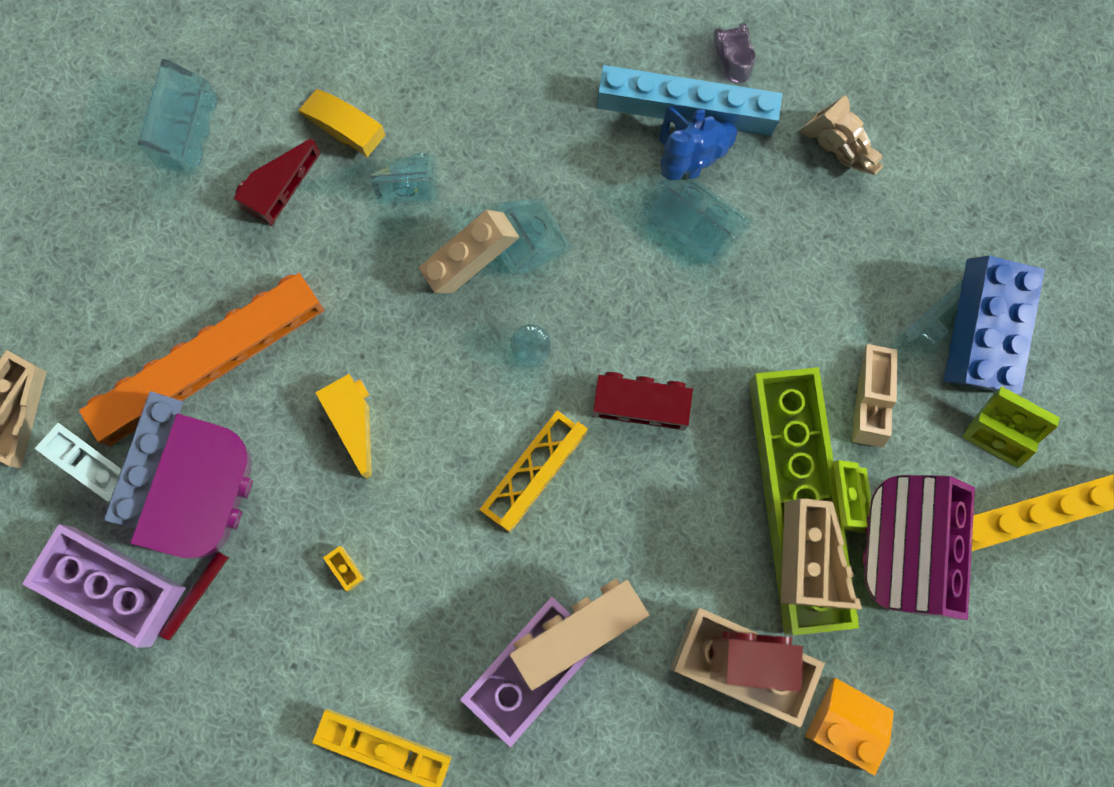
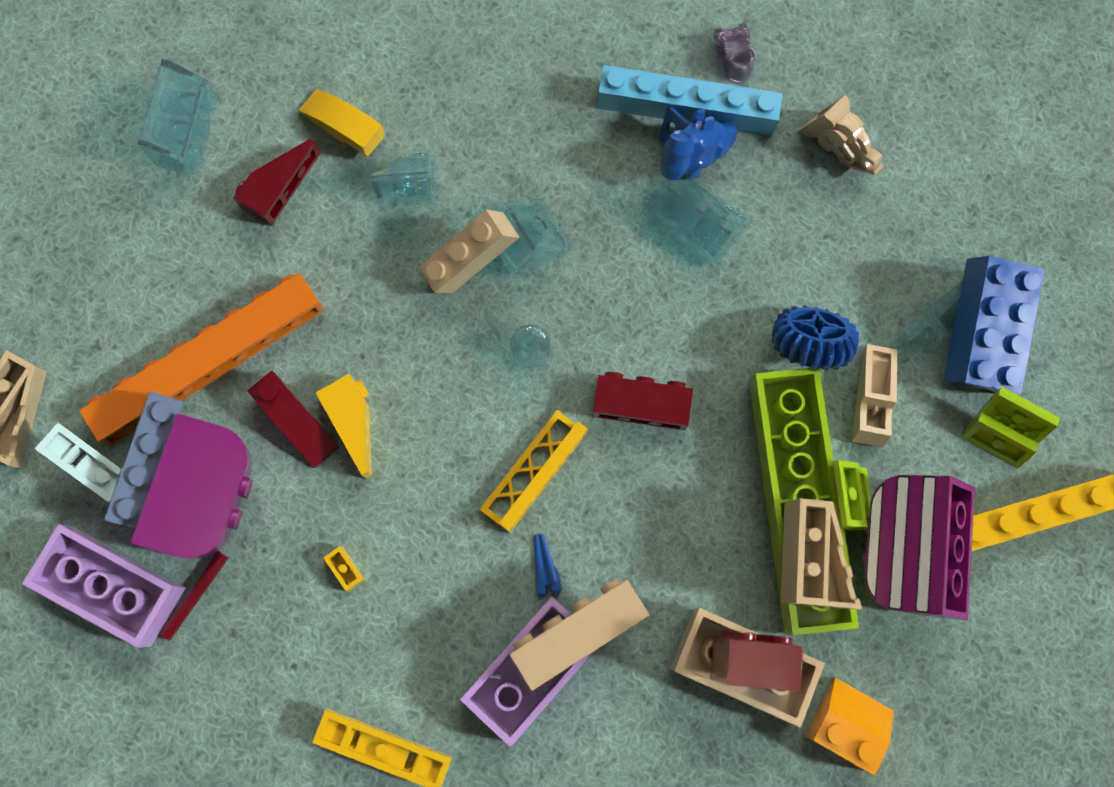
(292, 418): none -> dark red slope
(545, 568): none -> blue piece
(815, 338): none -> blue gear

